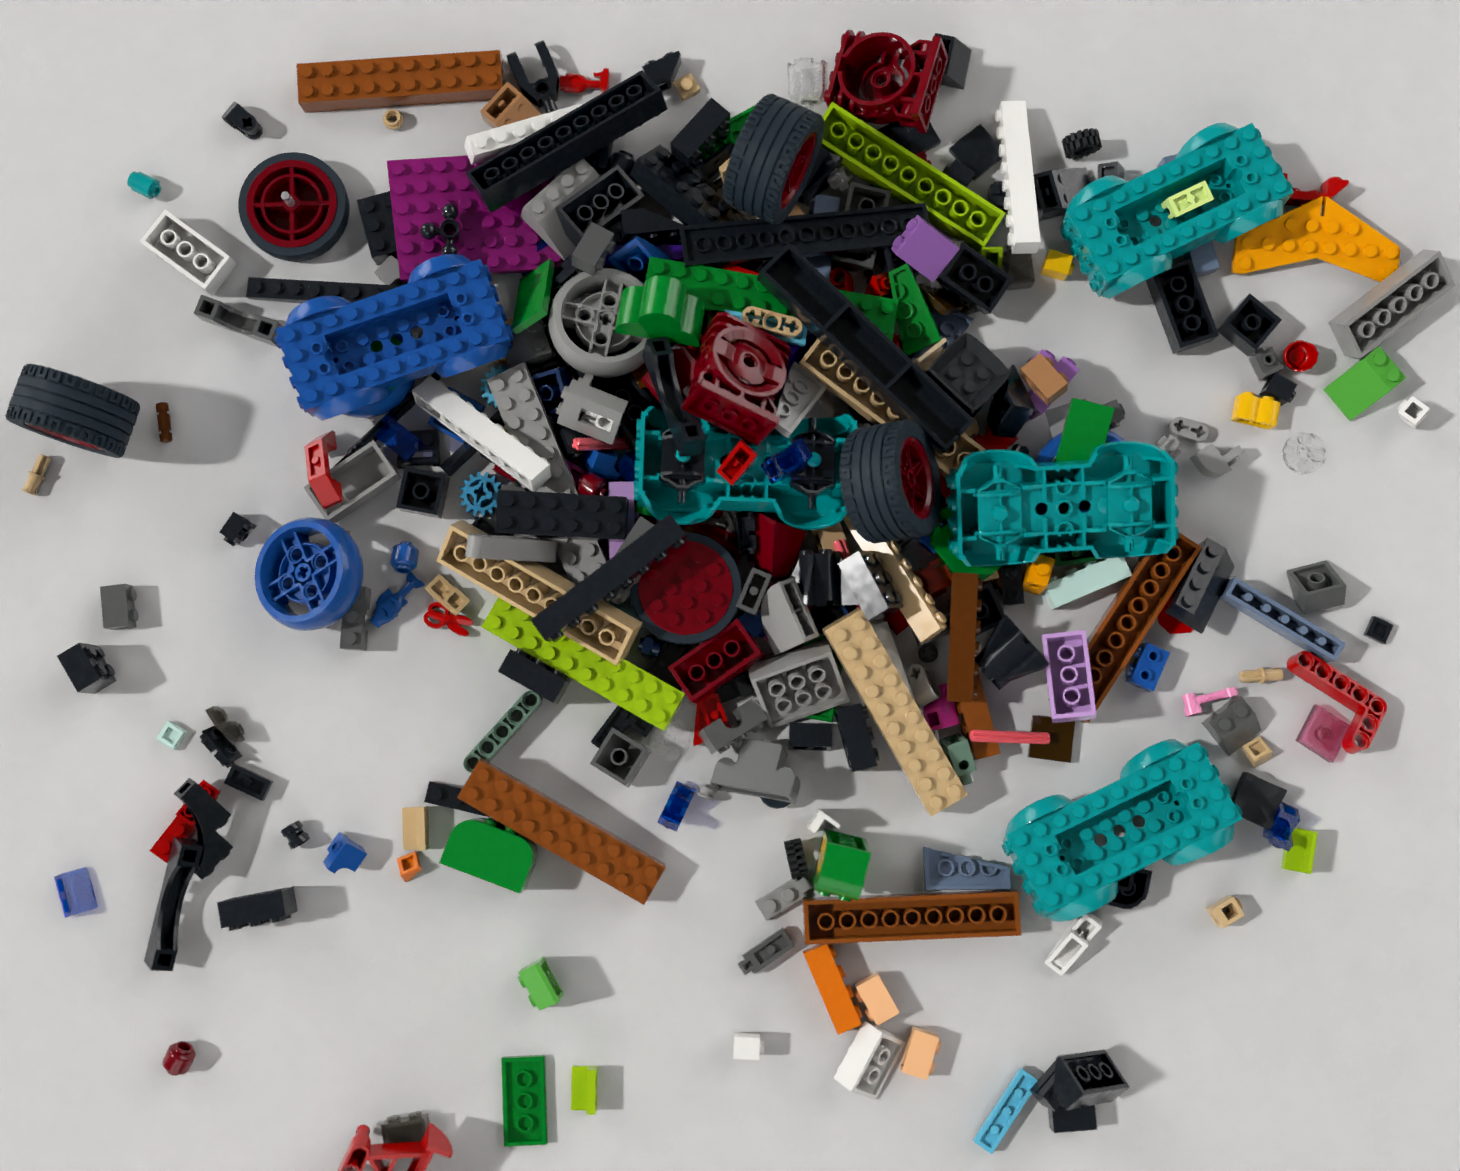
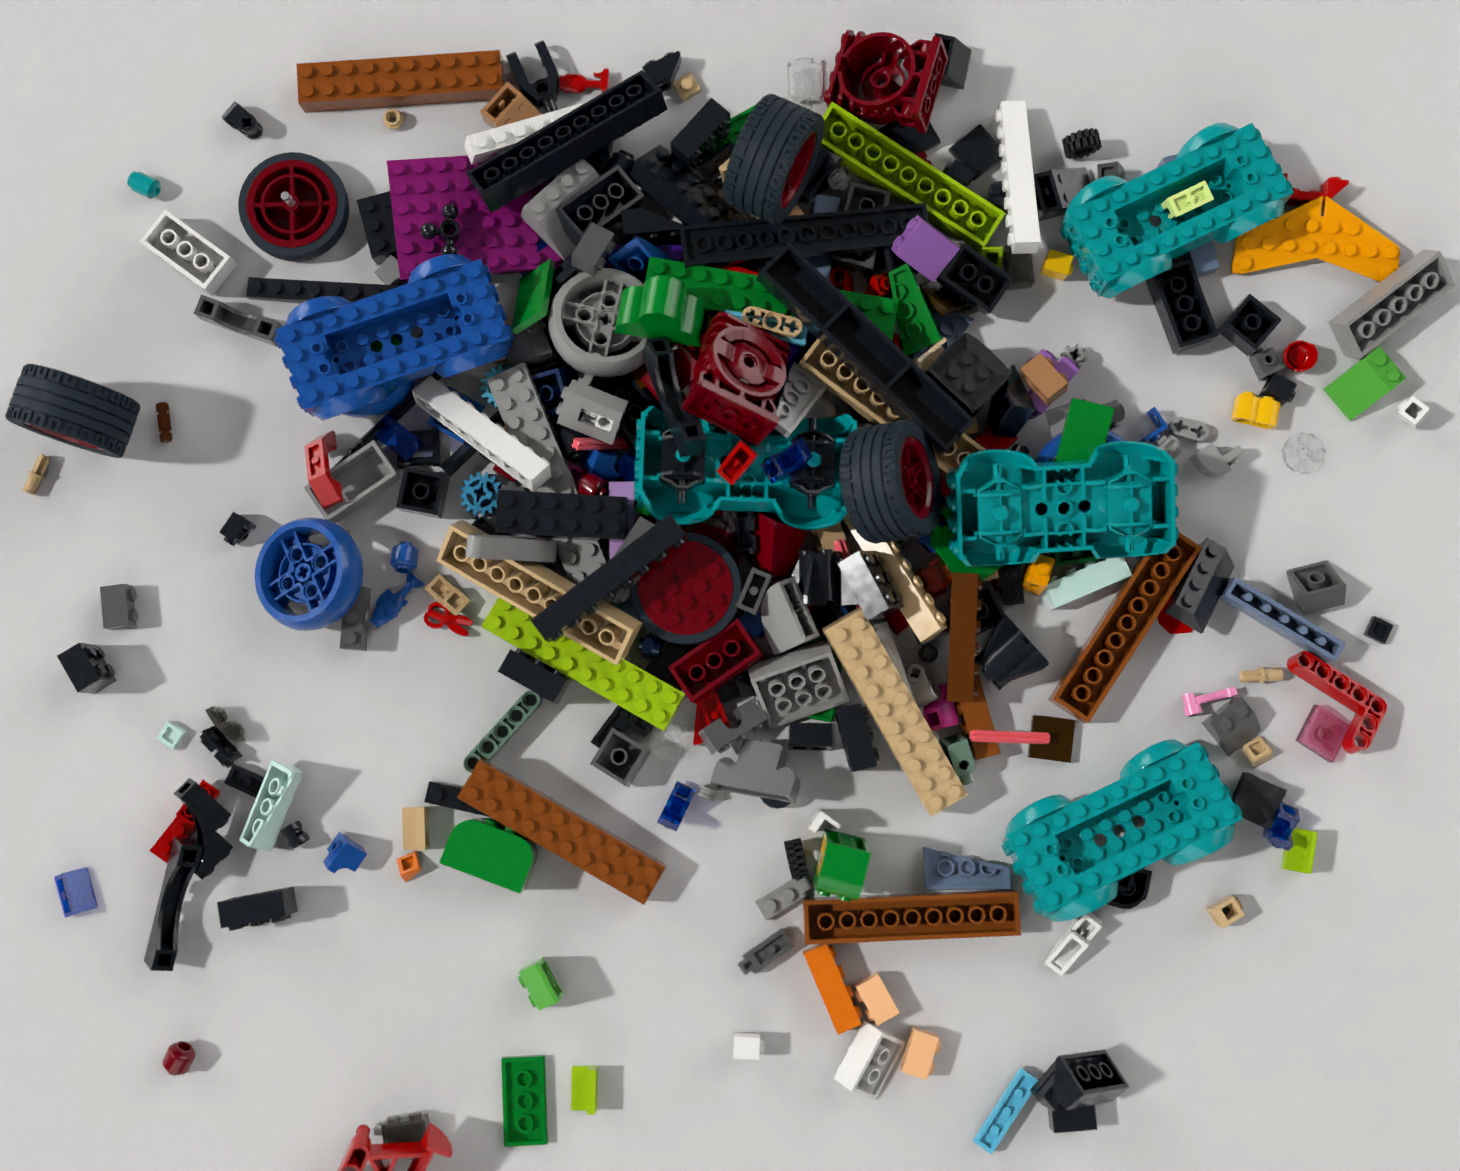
(271, 806): none -> light aqua wedge
(1069, 676): lavender brick -> none
(1078, 354): none -> light grey gear
(1147, 666): blue brick -> none
(1160, 425): none -> blue bracket

